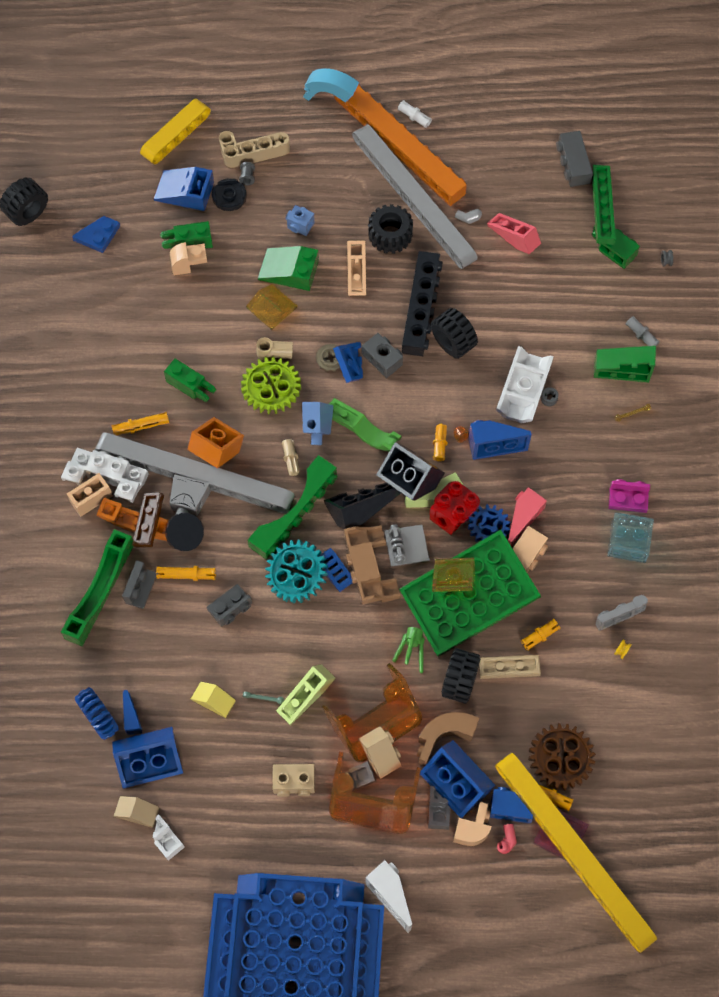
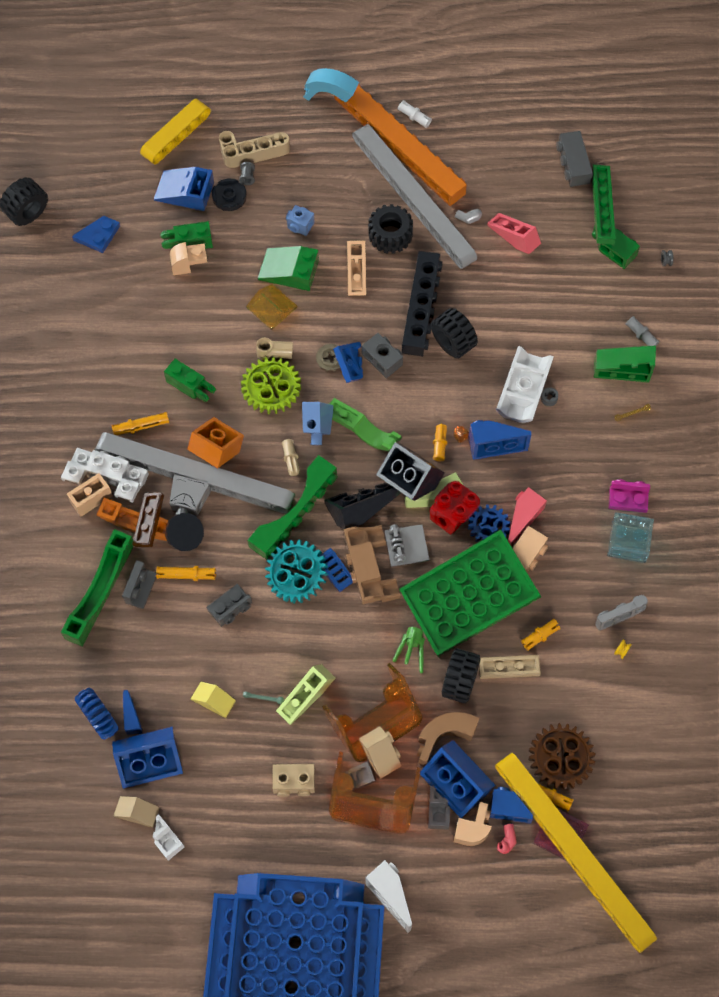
(453, 574): clear yellow slope -> none

